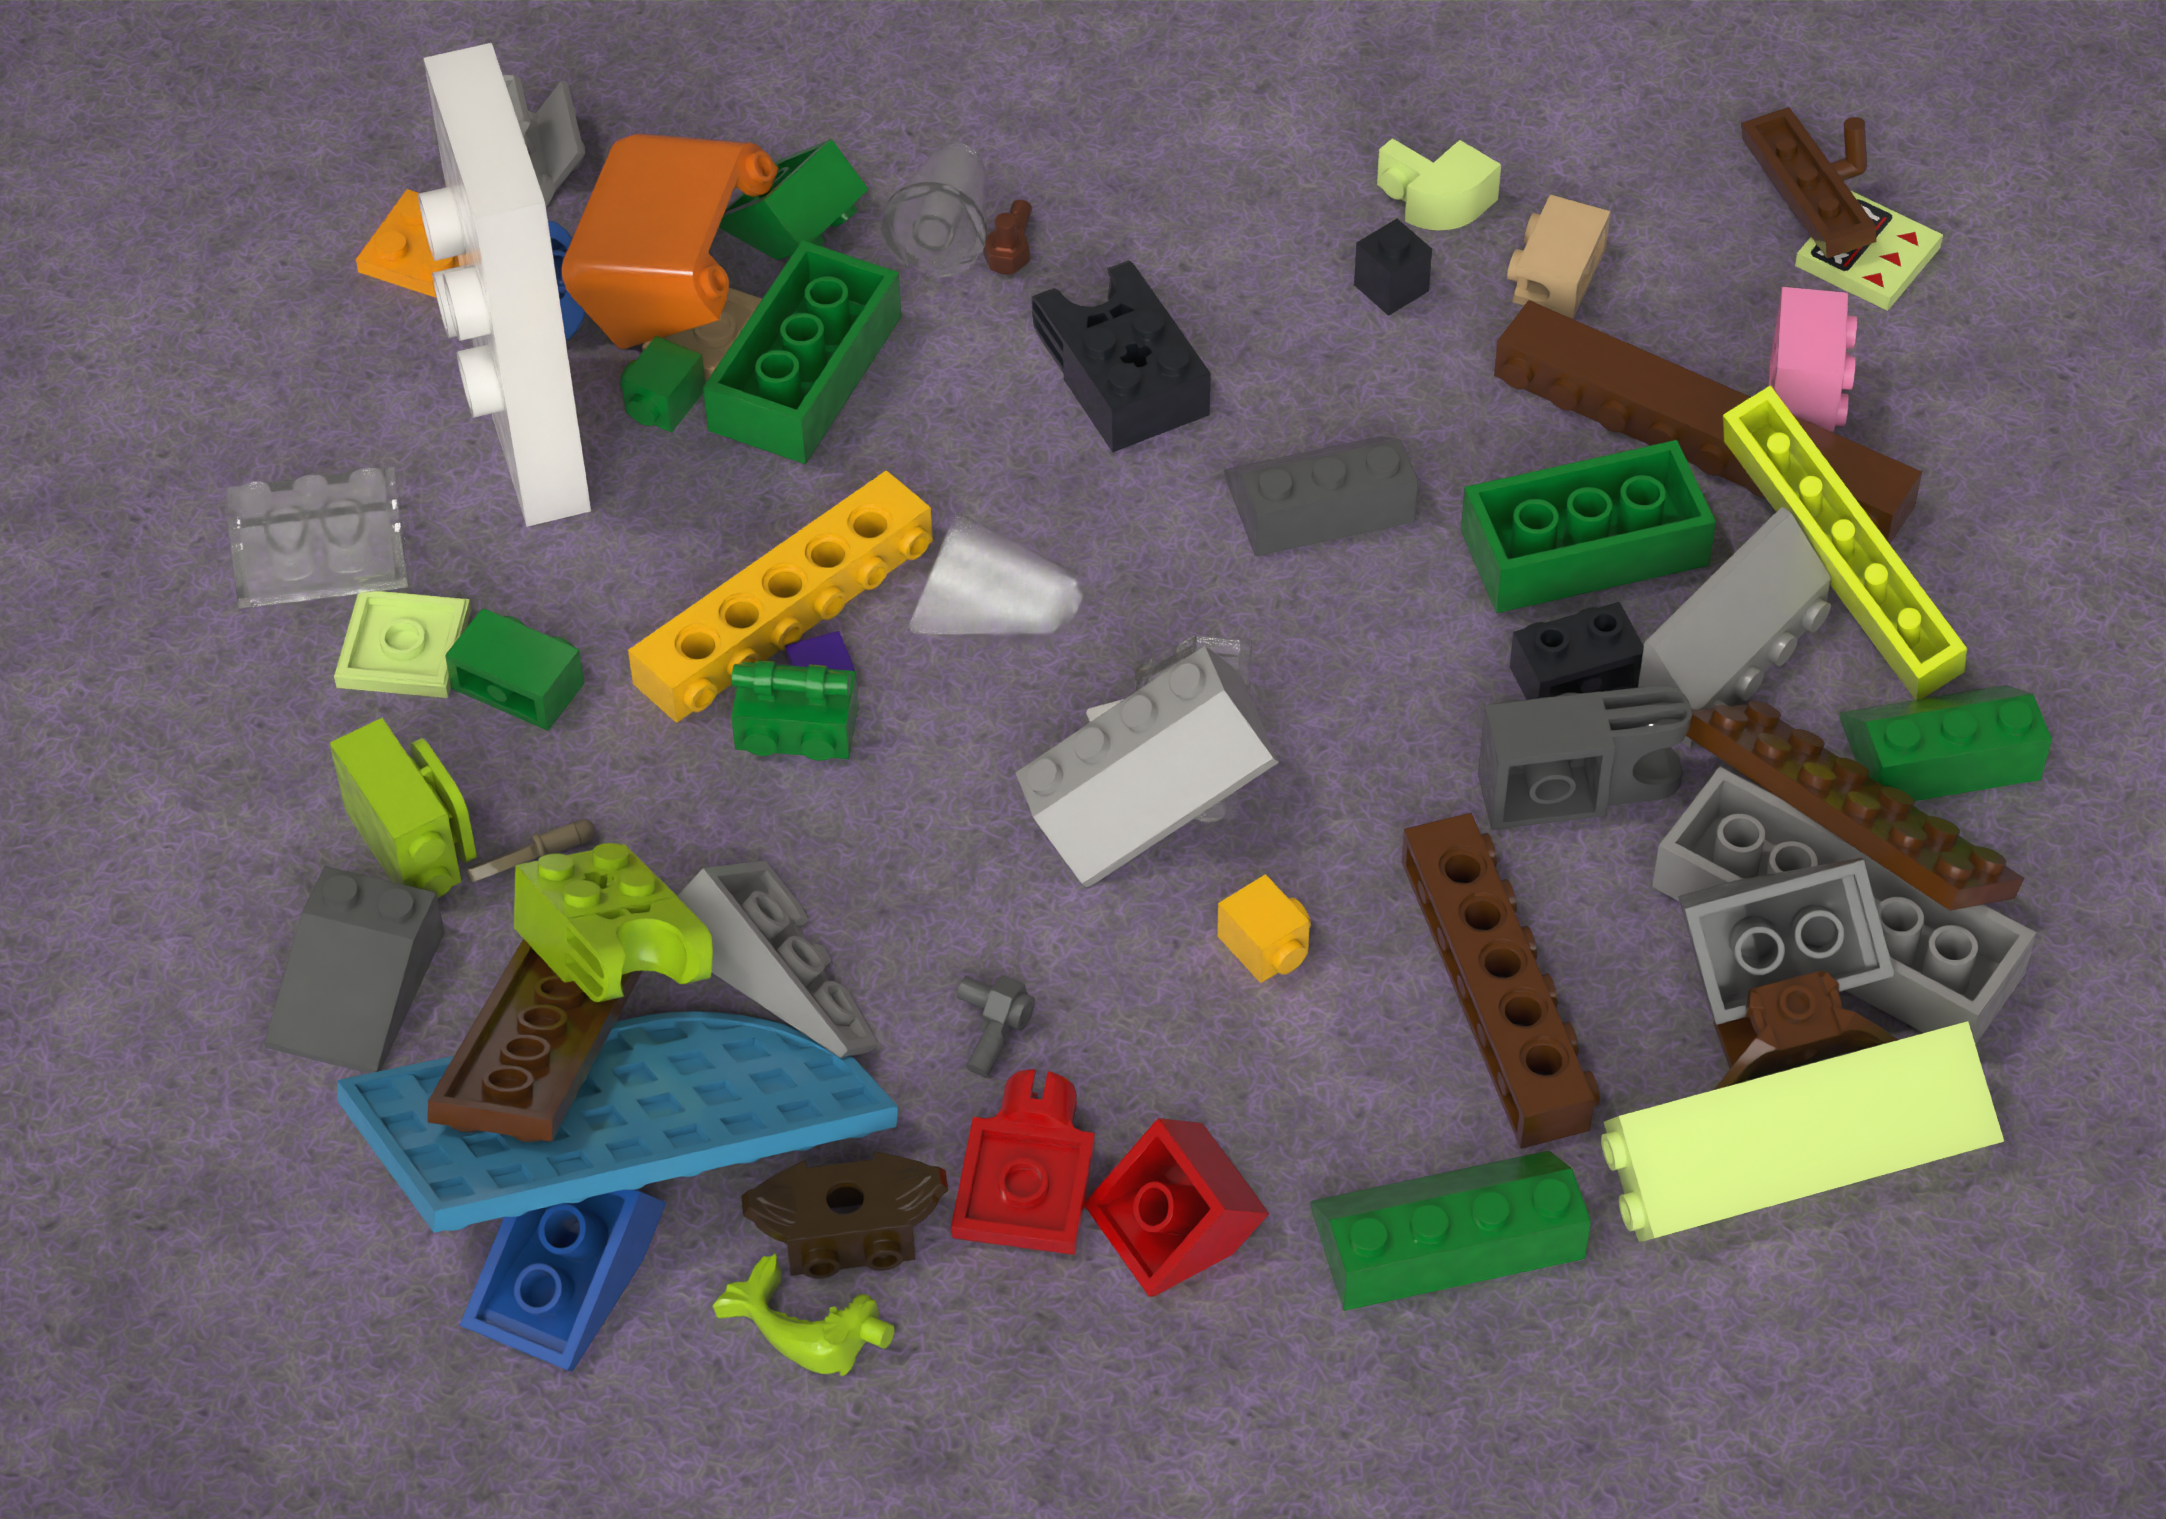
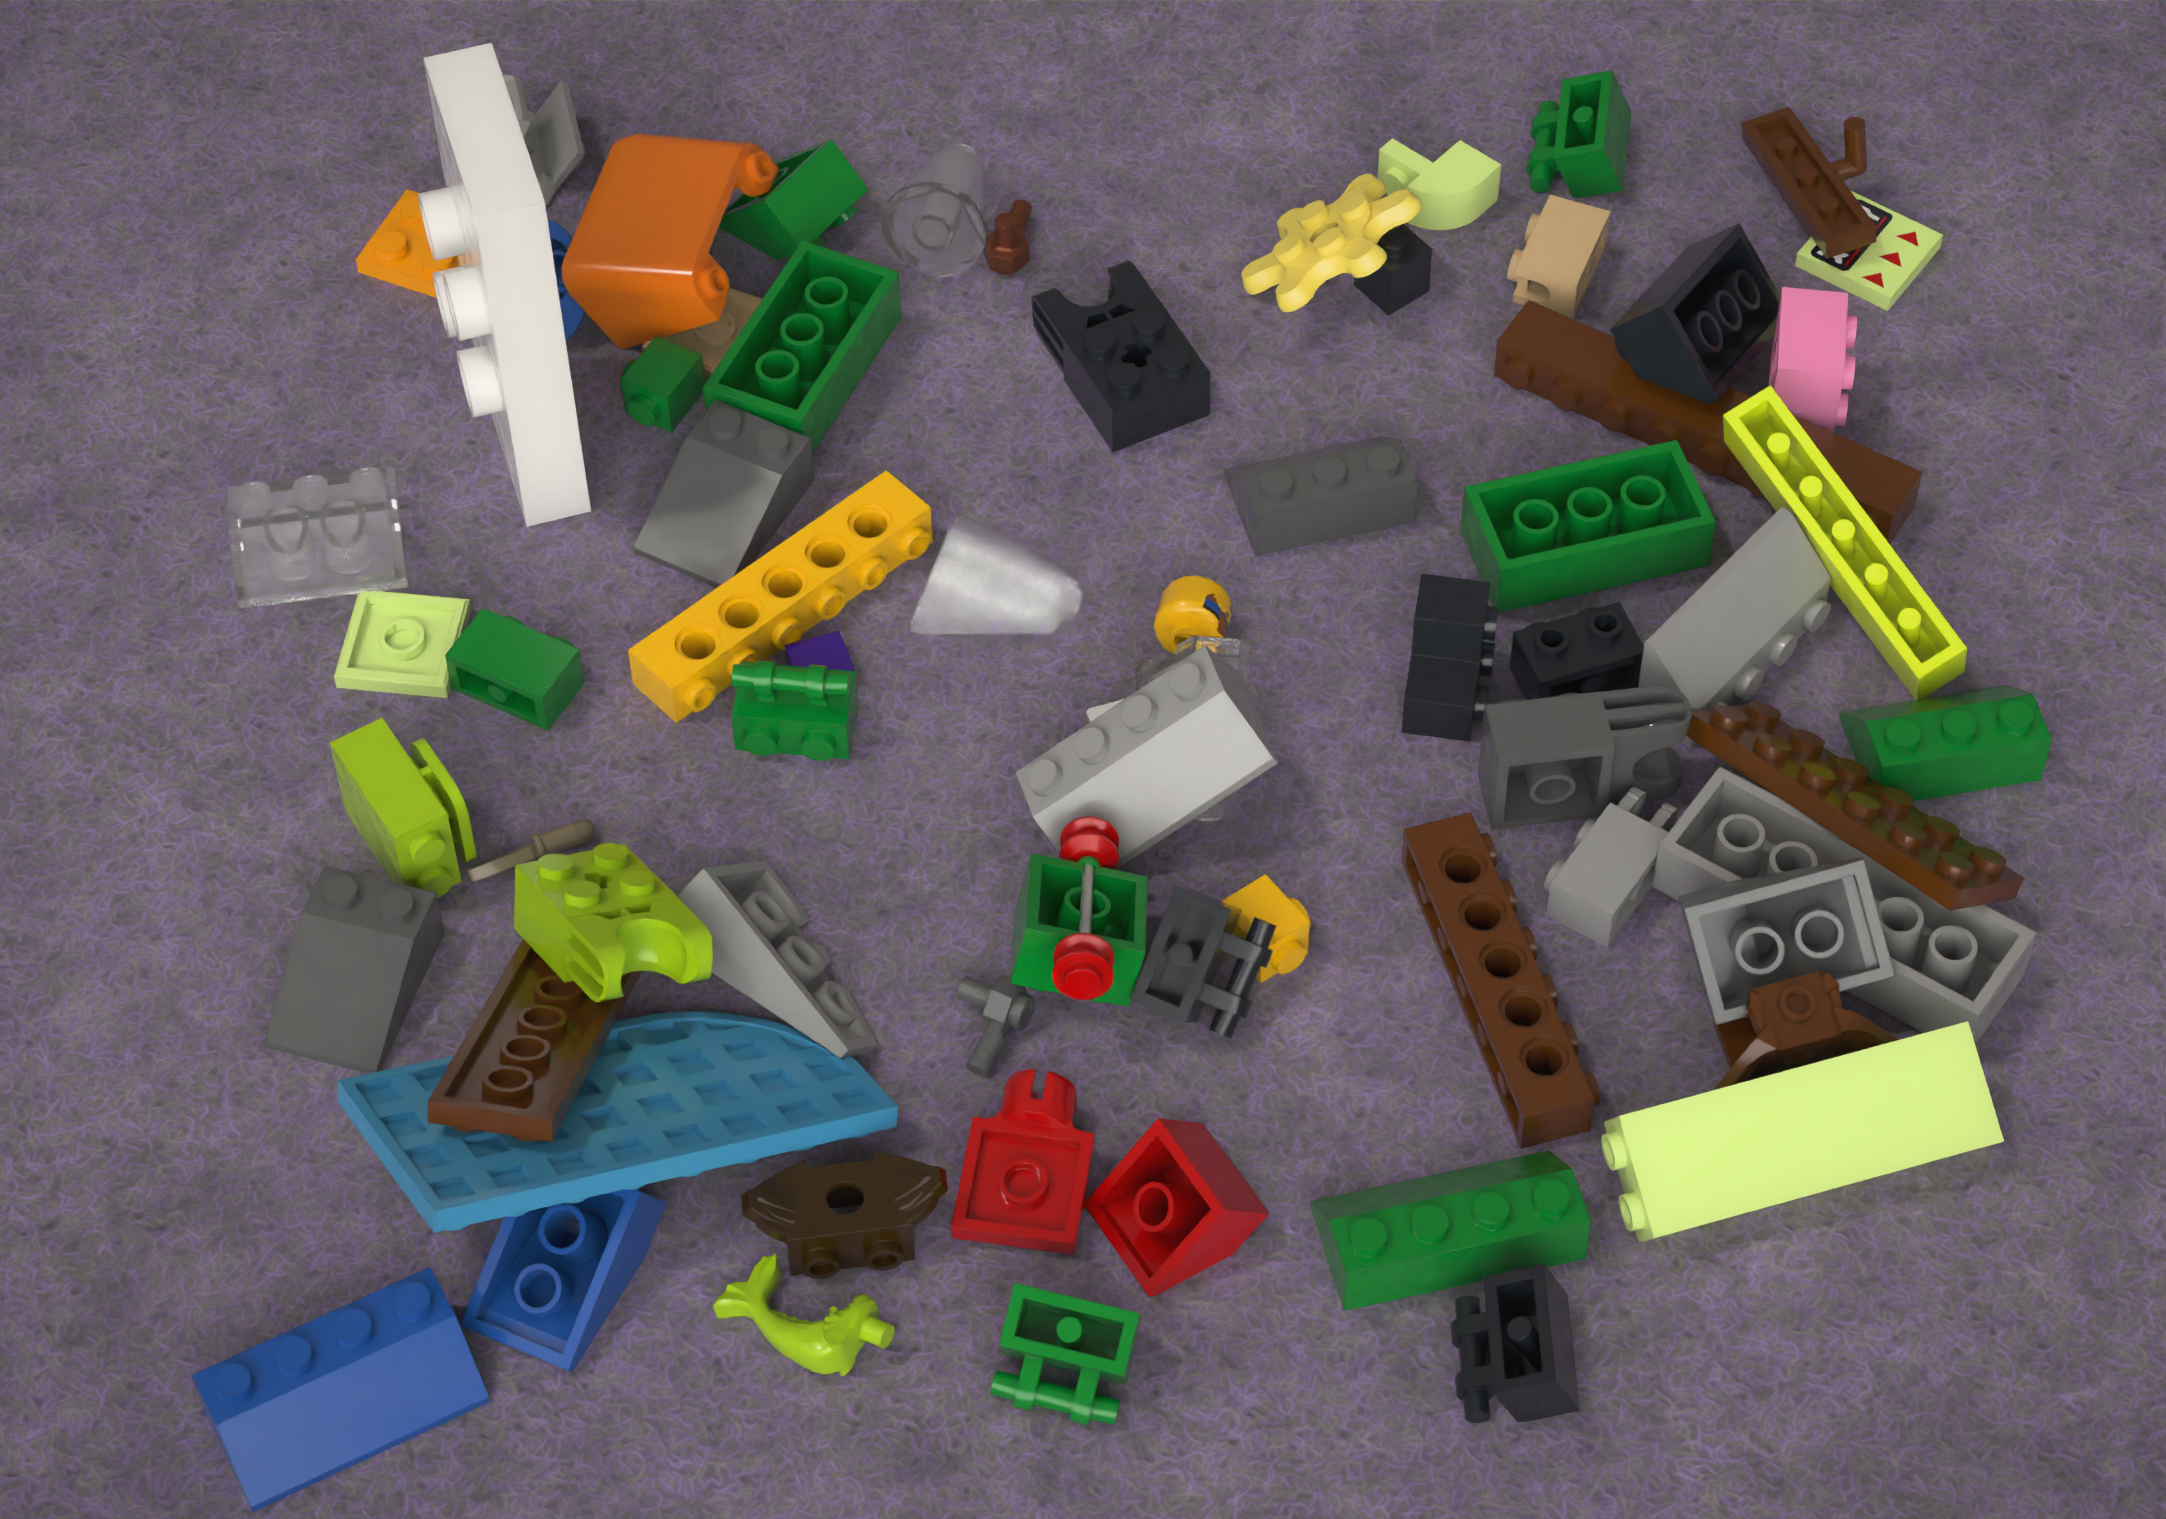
(340, 1388): none -> blue slope
(726, 494): none -> dark grey slope
(1068, 1336): none -> green brick
(1081, 919): none -> green brick
(1188, 955): none -> black brick
(1191, 609): none -> yellow head
(1330, 241): none -> light yellow plate
(1449, 657): none -> black brick
(1528, 1343): none -> black brick
(1582, 137): none -> green brick
(1608, 869): none -> light grey hinge
(1701, 318): none -> black slope

